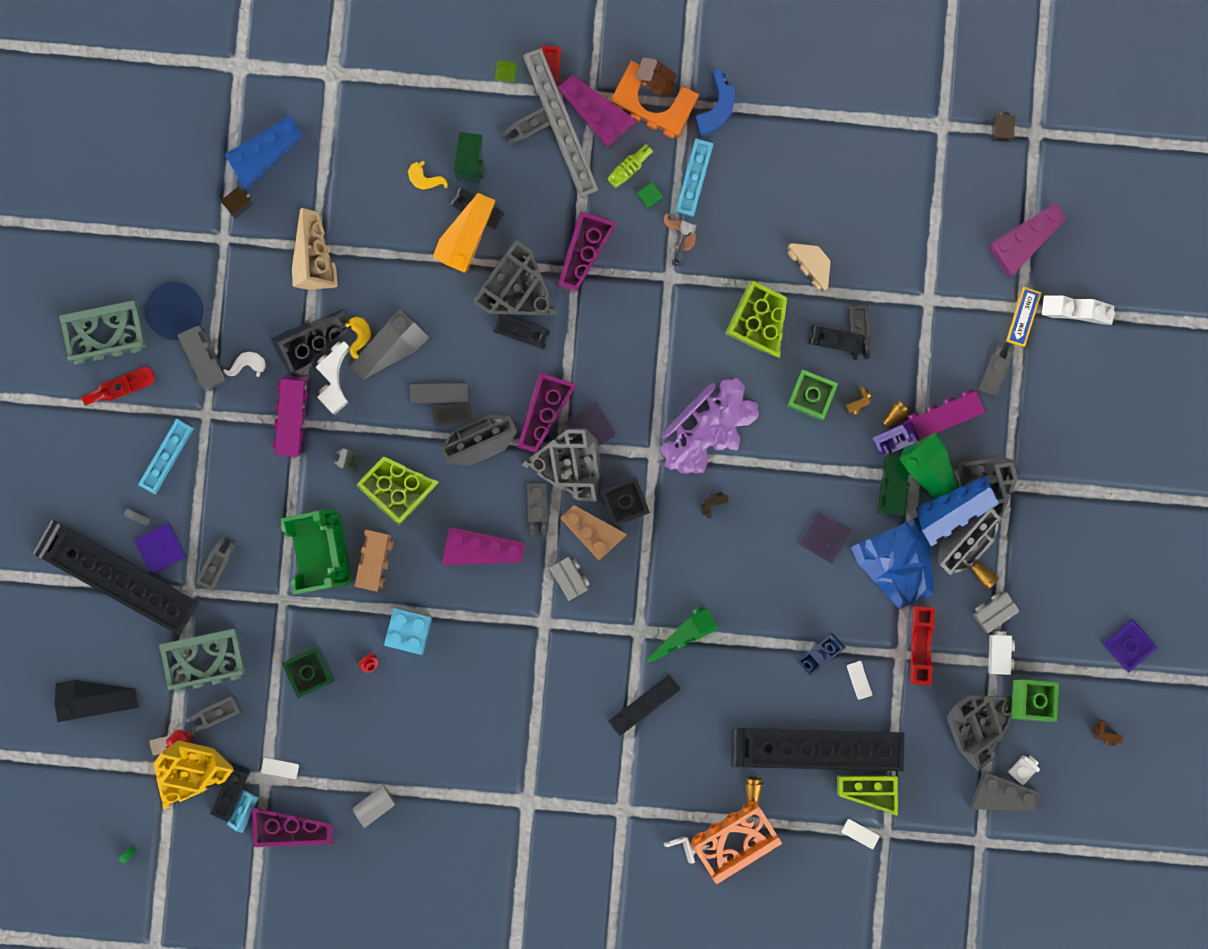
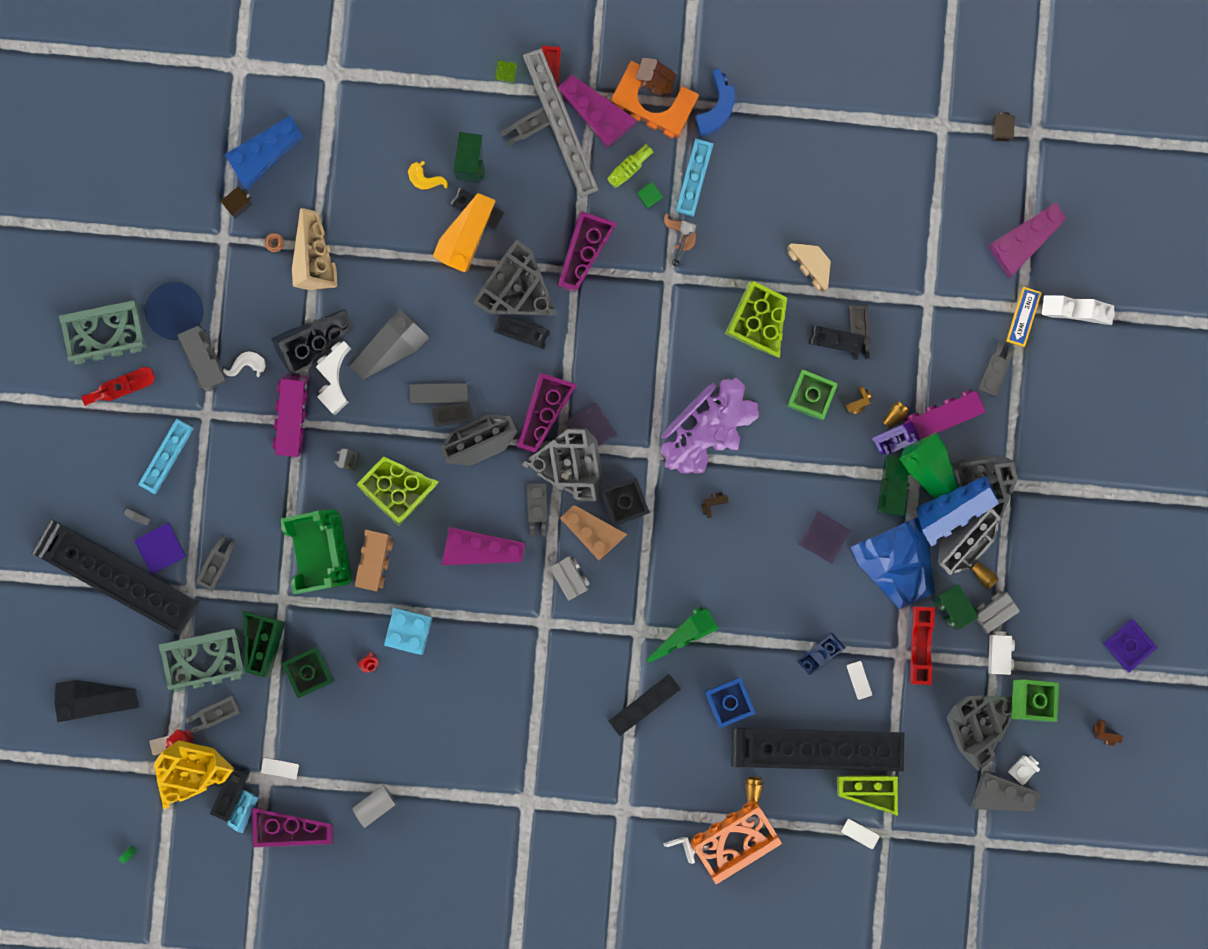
(261, 643): none -> dark green wedge
(274, 236): none -> nougat plate
(363, 331): yellow piece -> none
(729, 702): none -> blue brick
(955, 607): none -> dark green brick

